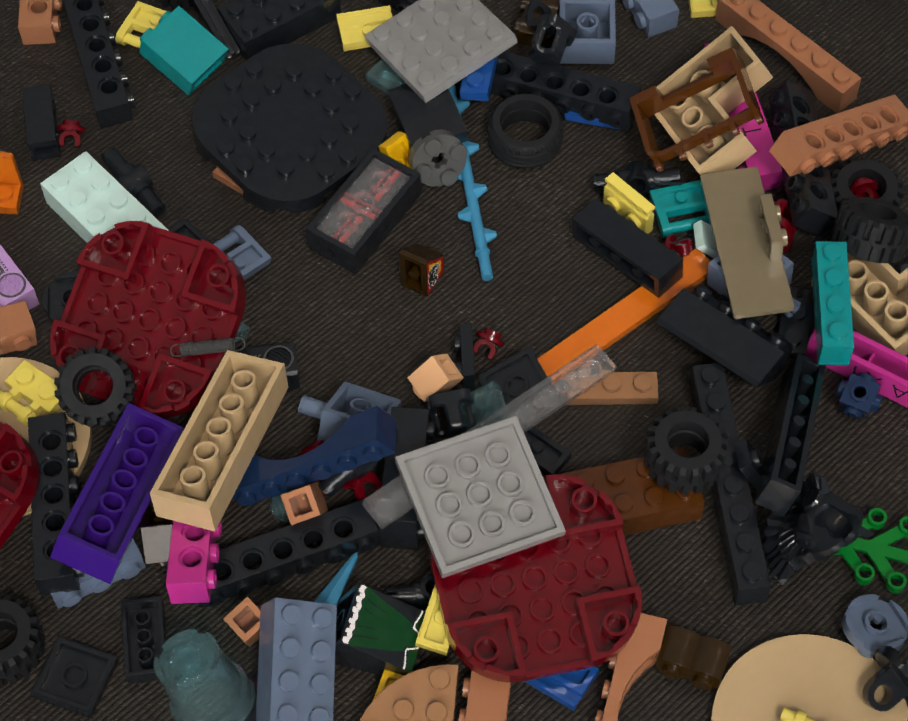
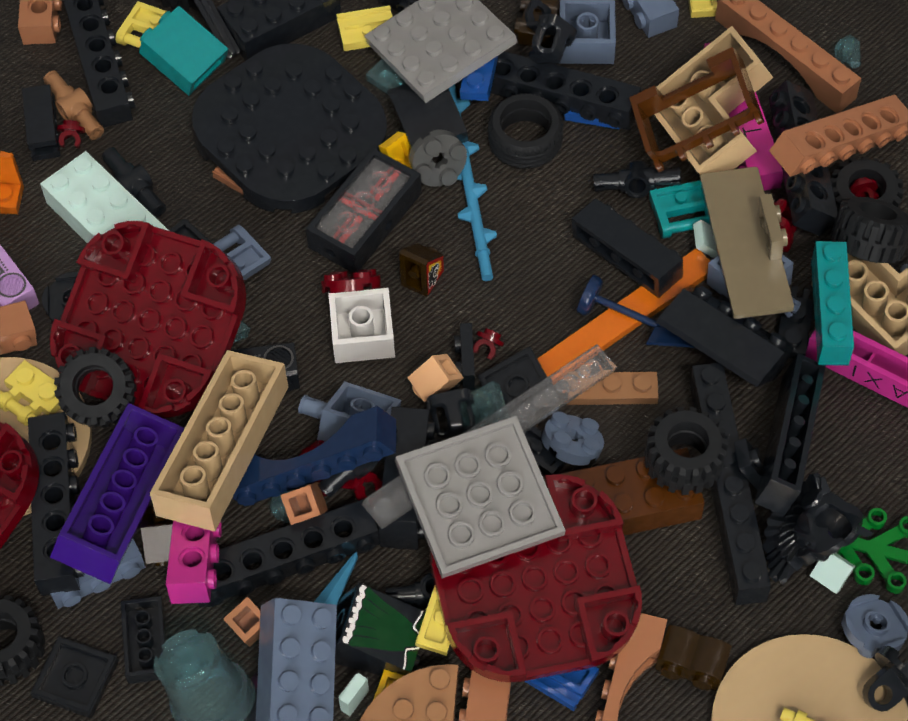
(73, 104): none -> medium nougat pin
(207, 347): dark grey piece -> none
(341, 282): none -> dark red plate
(353, 694): none -> light aqua tile
(361, 325): none -> white brick
(559, 435): none -> sand blue plate
(628, 202): light yellow plate -> none
(659, 336): none -> dark blue piece
(681, 246): dark red plate -> none
(833, 572): none -> light aqua tile
(848, 51): none -> clear light blue plate
(855, 406): dark blue brick -> none

